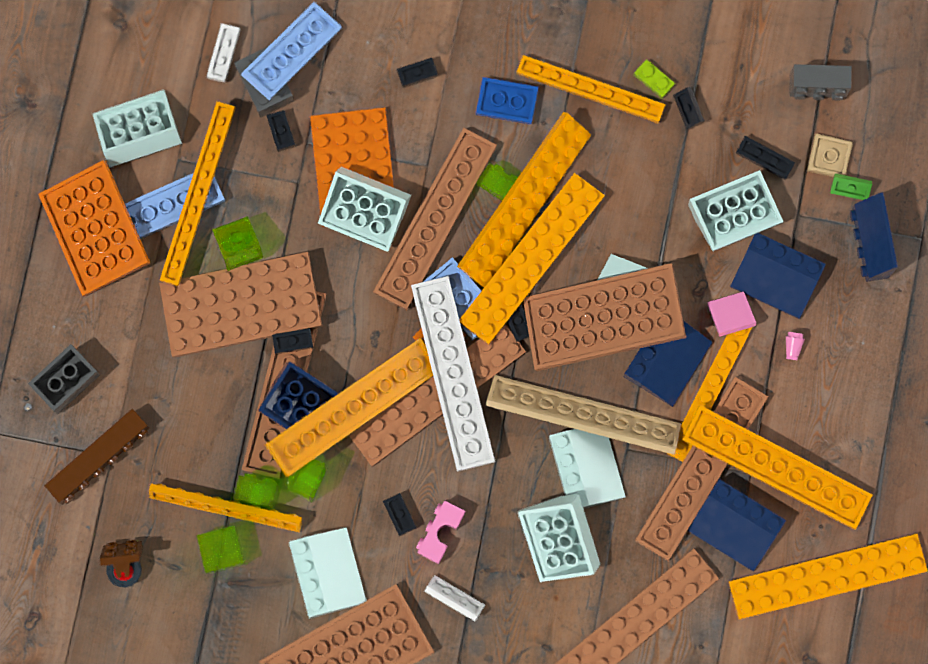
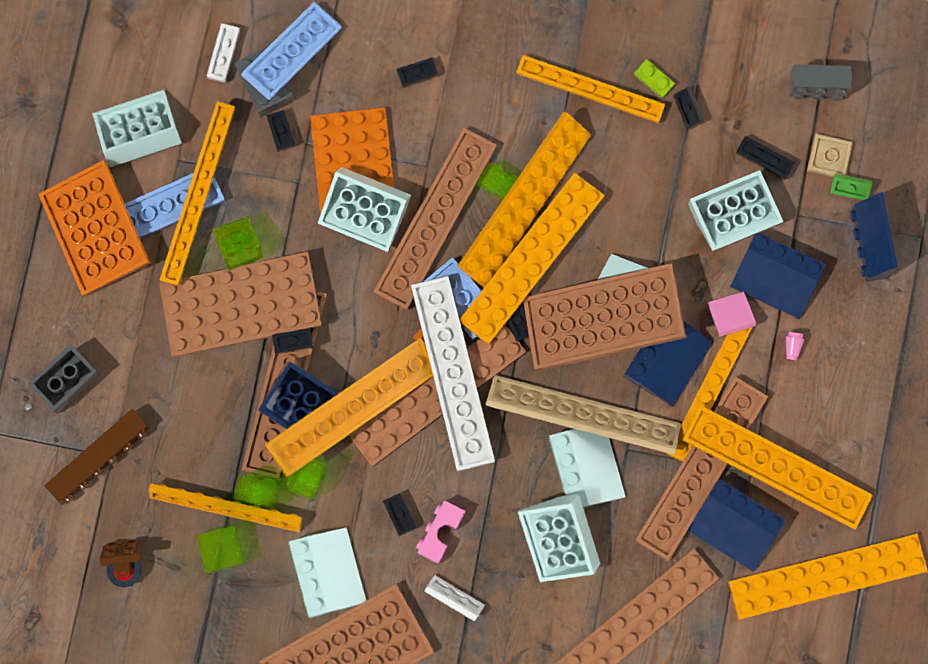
(507, 101): blue plate -> none

